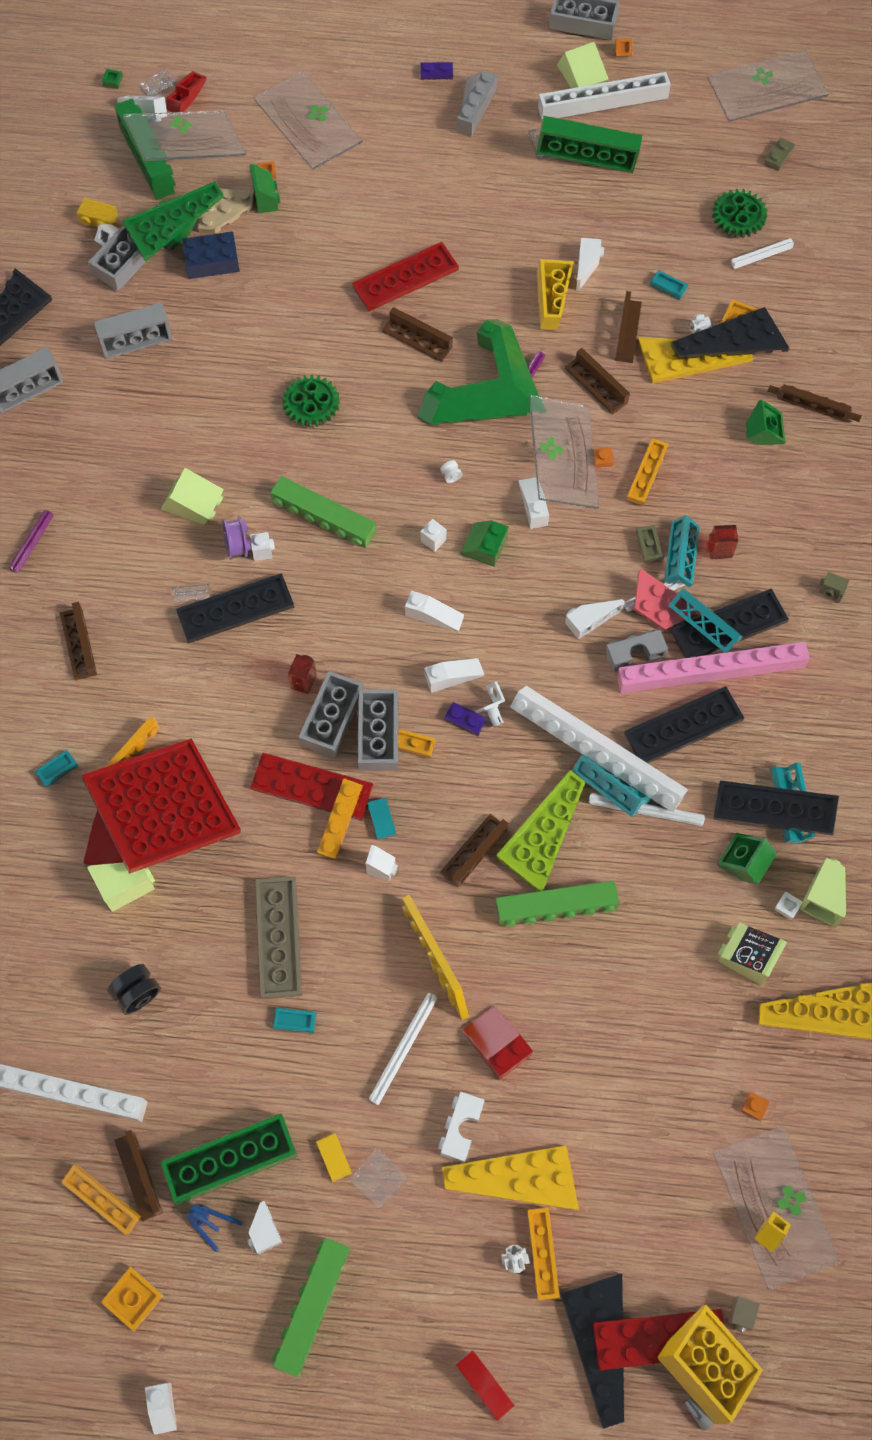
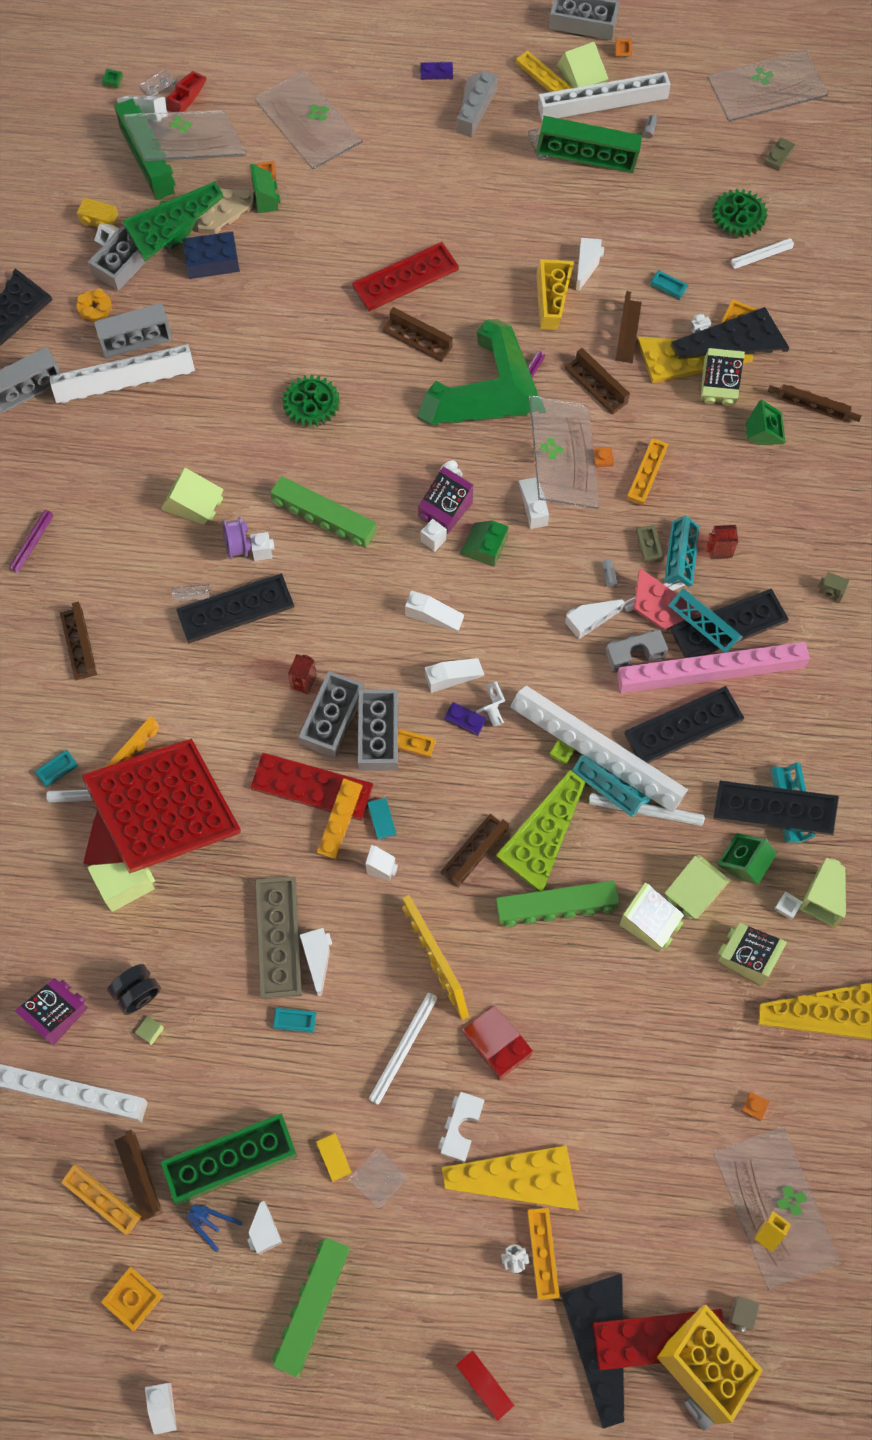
(52, 1010): none -> slope
(68, 796): none -> white axle
(90, 298): none -> light orange plate
(122, 373): none -> white brick
(149, 1030): none -> yellowish green slope
(317, 953): none -> white slope
(446, 499): none -> slope
(541, 73): none -> yellow plate
(562, 752): none -> lime plate
(609, 573): none -> light grey piece
(650, 126): none -> light grey piece
(652, 918): none -> slope
(696, 887): none -> yellowish green slope
(721, 376): none -> slope

